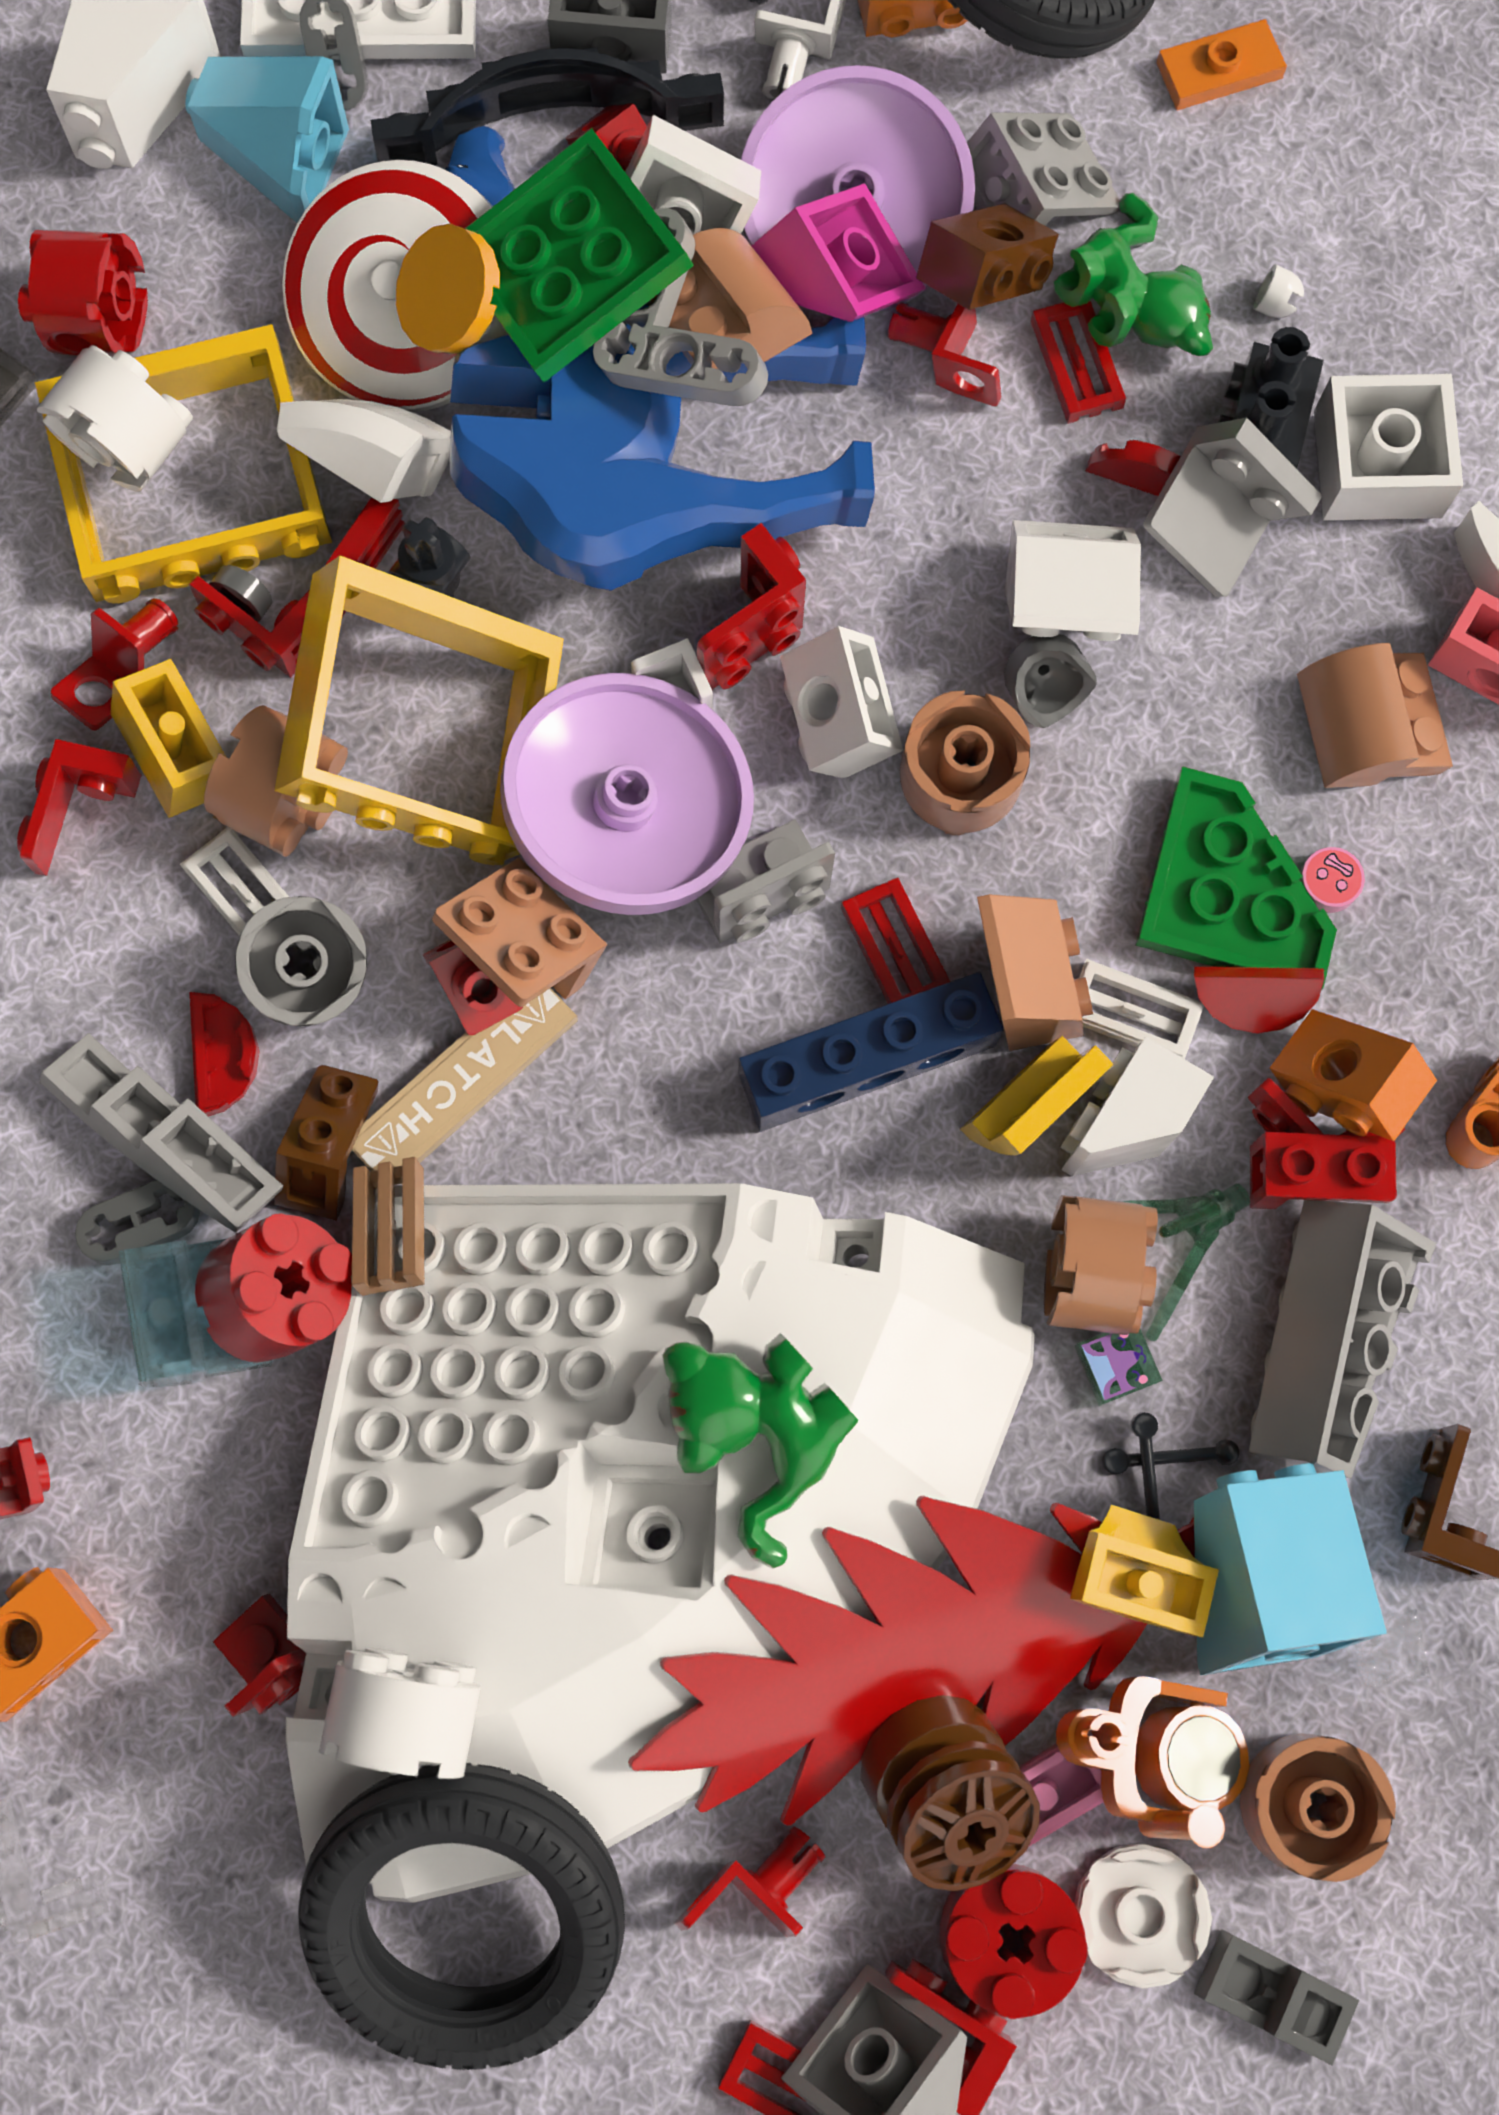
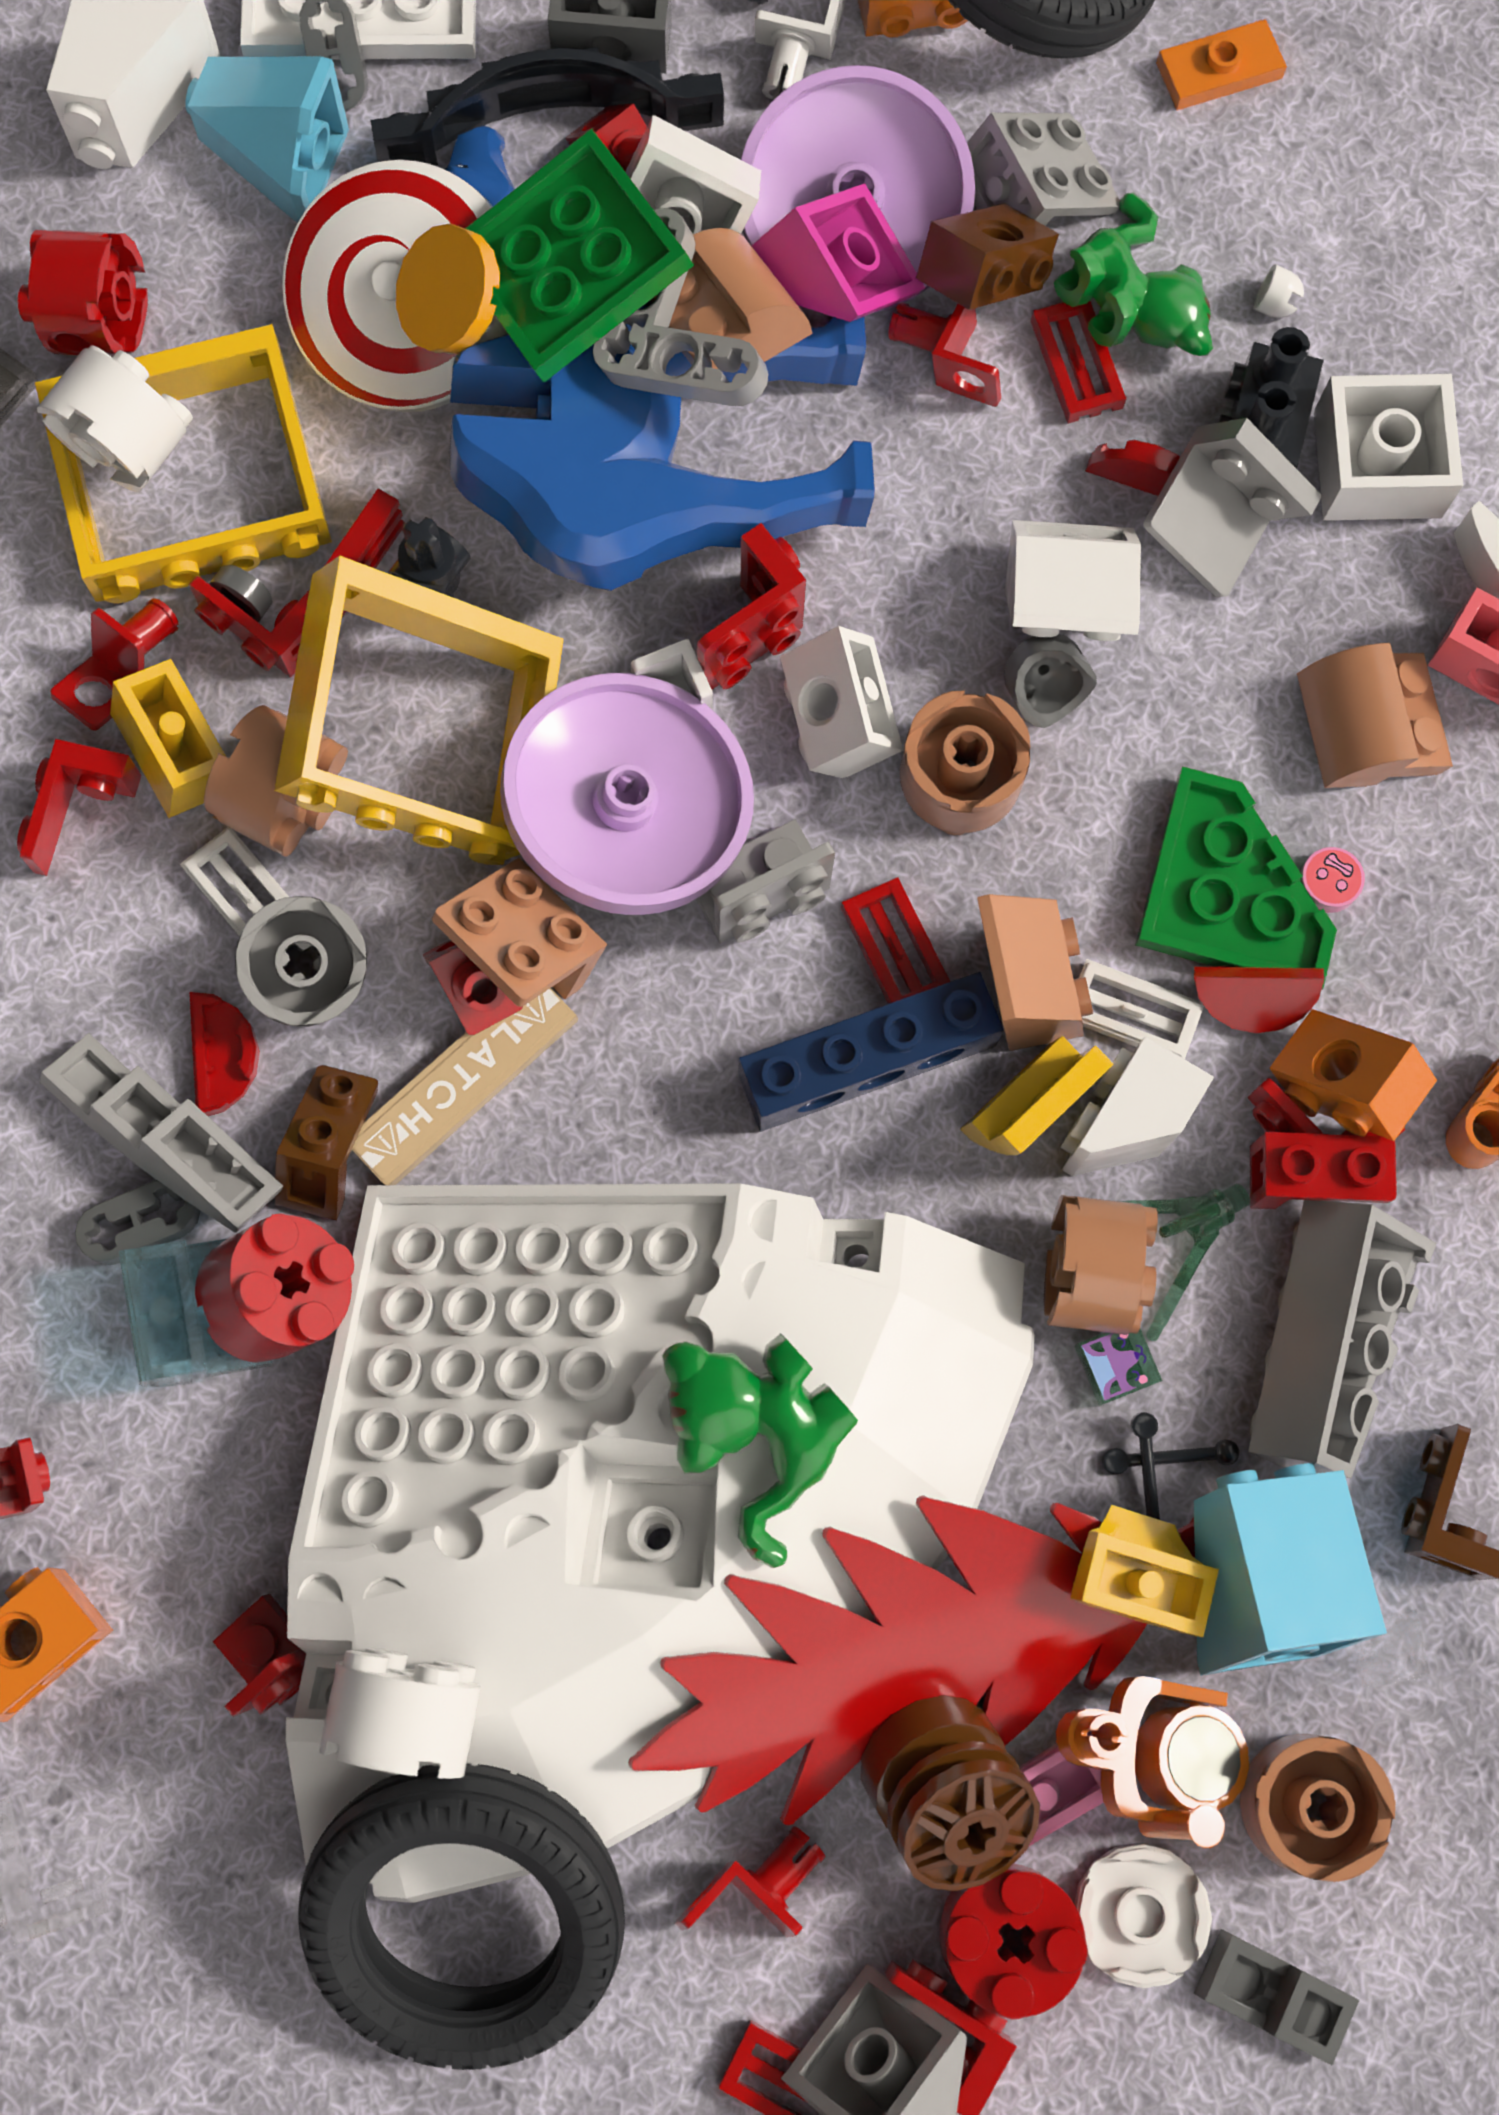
(364, 1185): medium nougat tile -> none
(369, 445): white slope -> none

